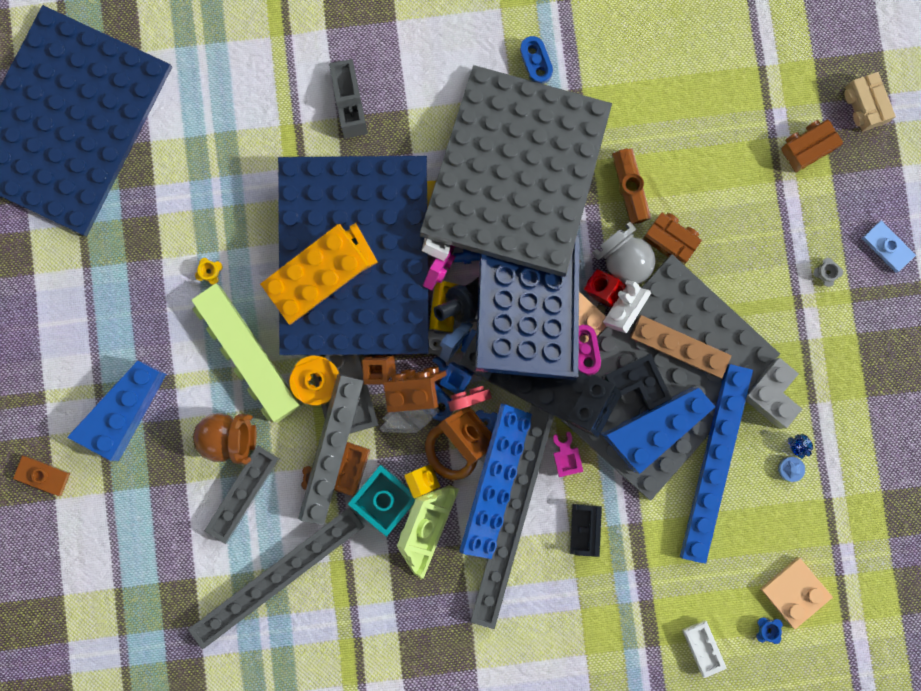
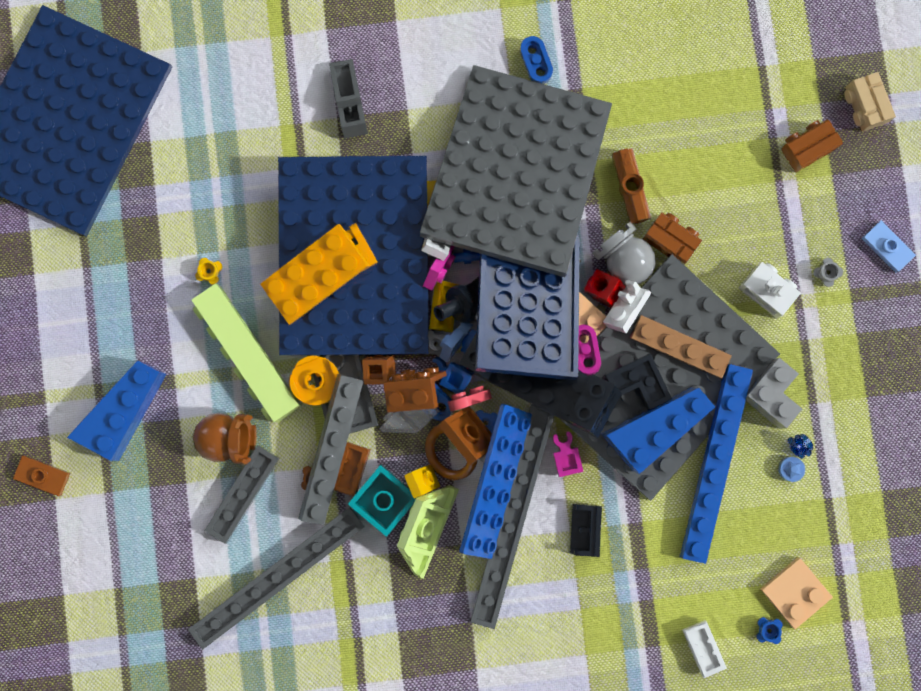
(770, 289): none -> white brick

